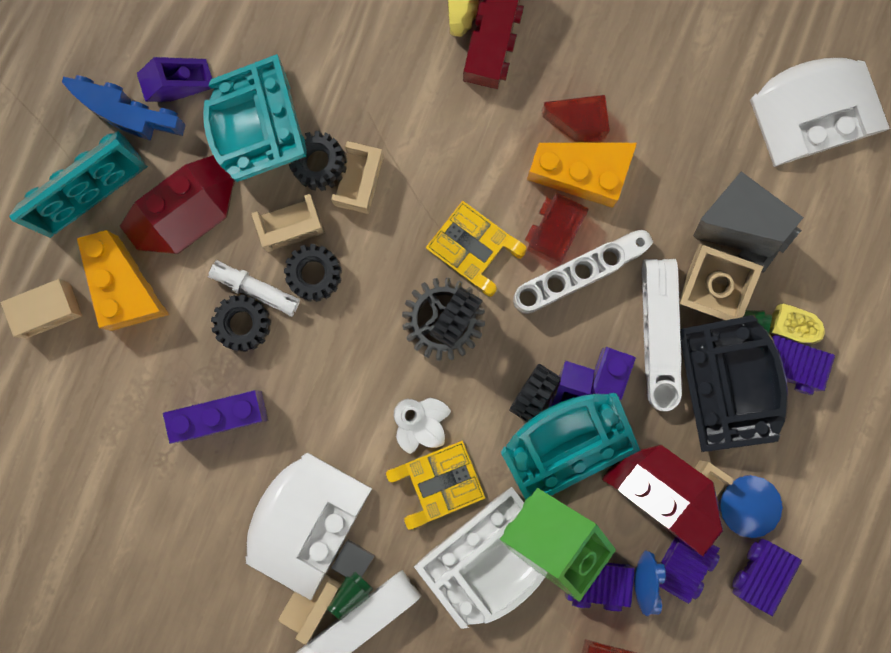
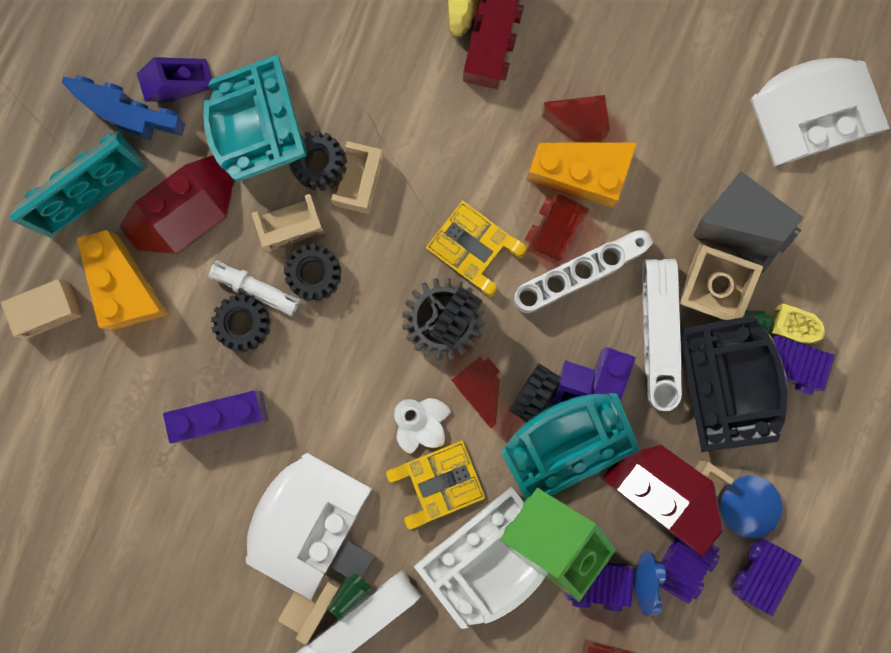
(480, 388): none -> clear red slope

